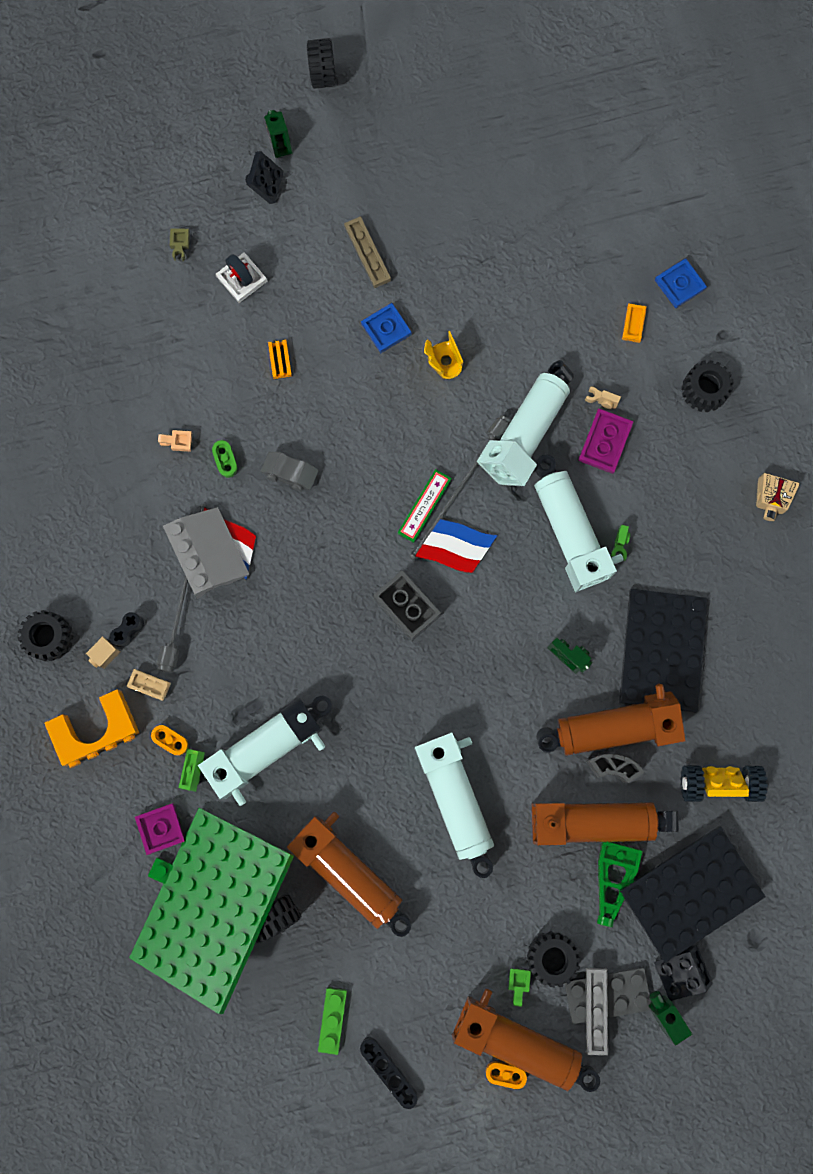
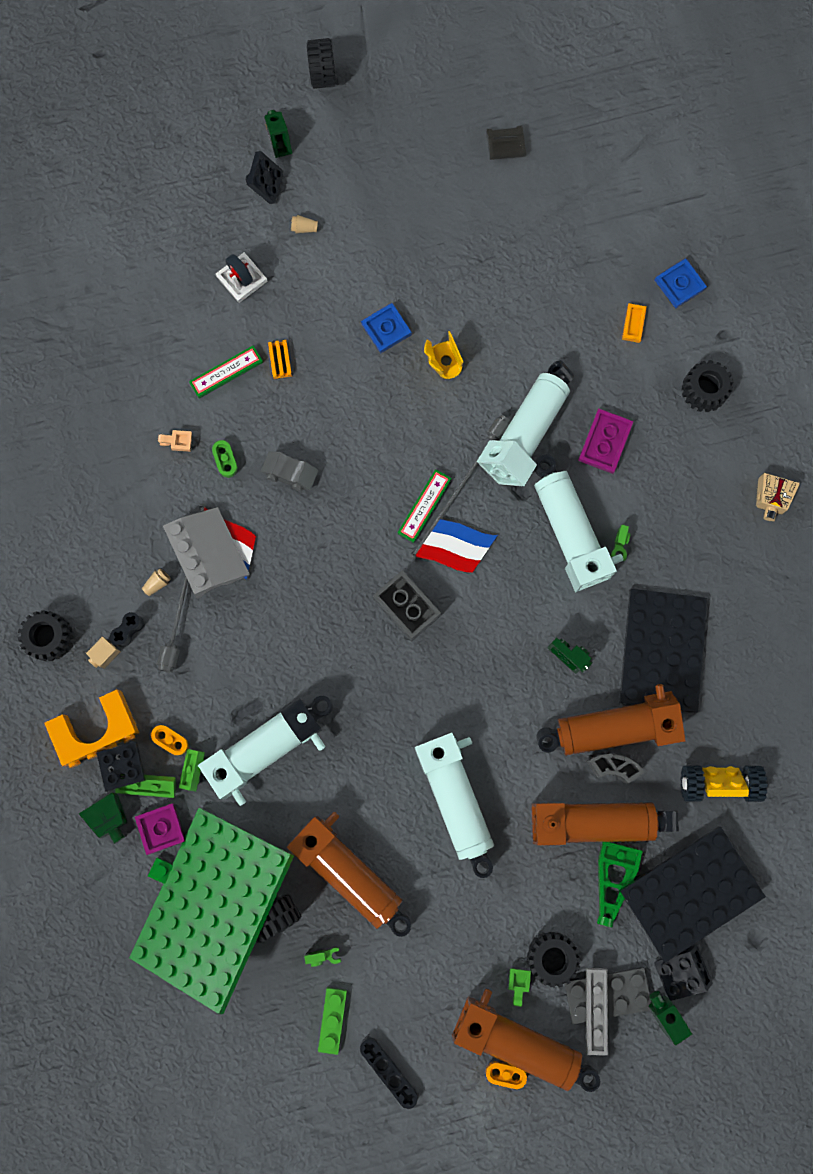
(106, 817): none -> dark green torso
(133, 774): none -> black plate
(148, 684): tan plate -> none
(153, 786): none -> bright green plate
(156, 582): none -> tan cone
(179, 241): olive plate -> none
(226, 372): none -> tile
(303, 225): none -> tan cone
(316, 958): none -> bright green plate
(367, 252): dark tan plate -> none
(506, 147): none -> clear smoke plate
(606, 399): tan plate -> none

